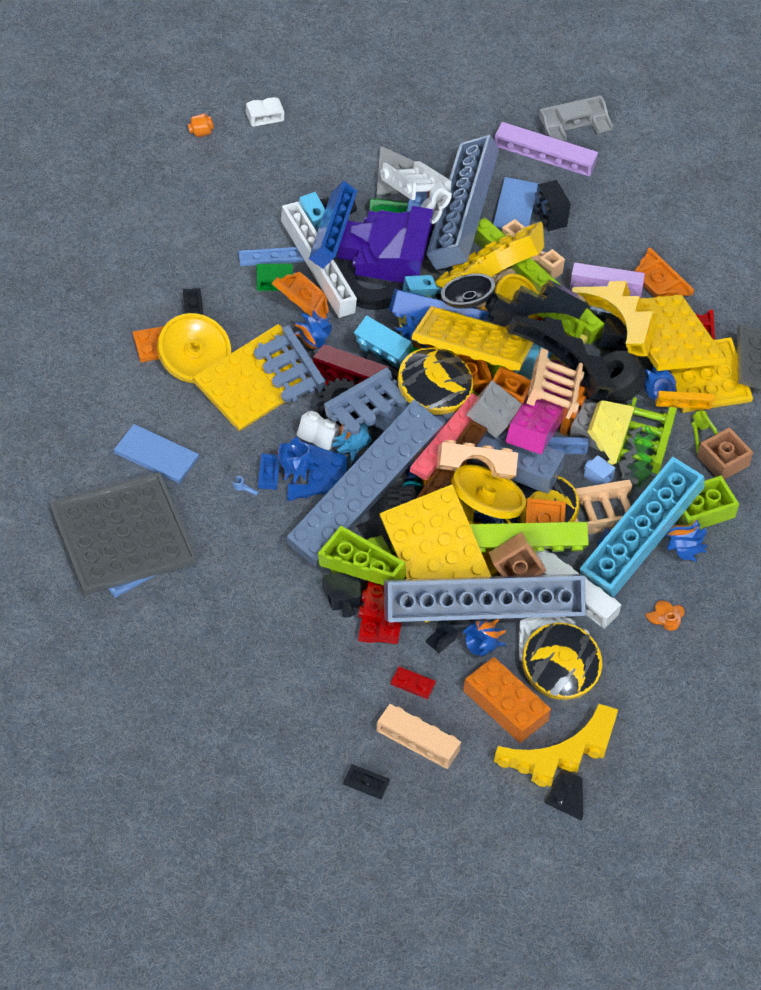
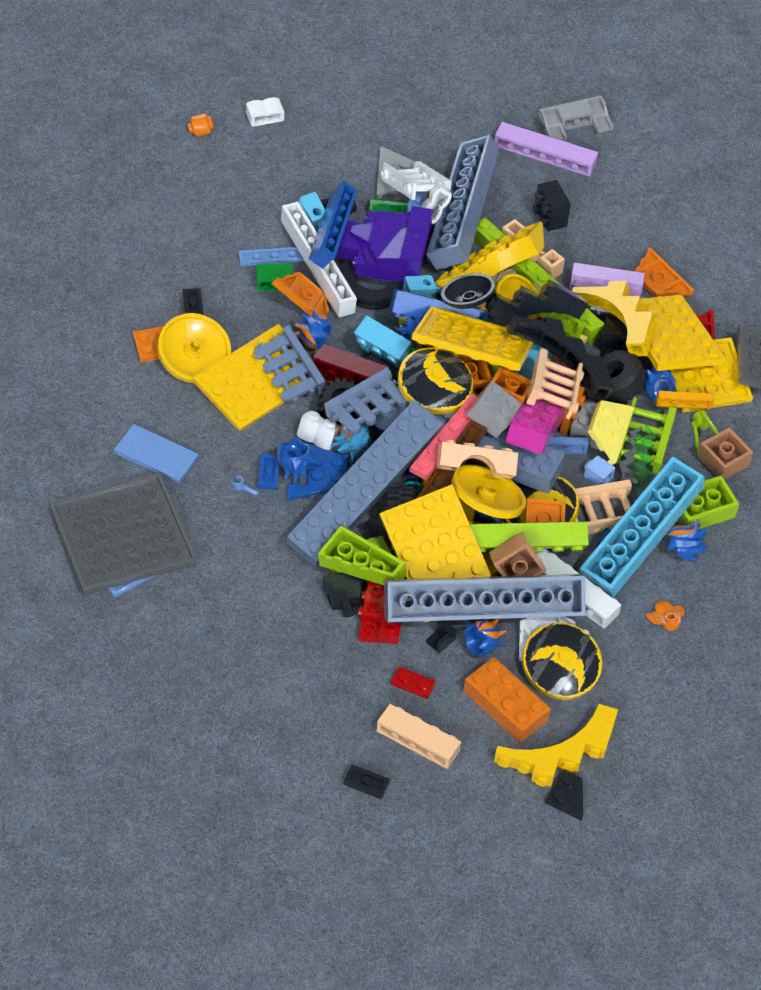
(515, 202): medium blue tile -> none

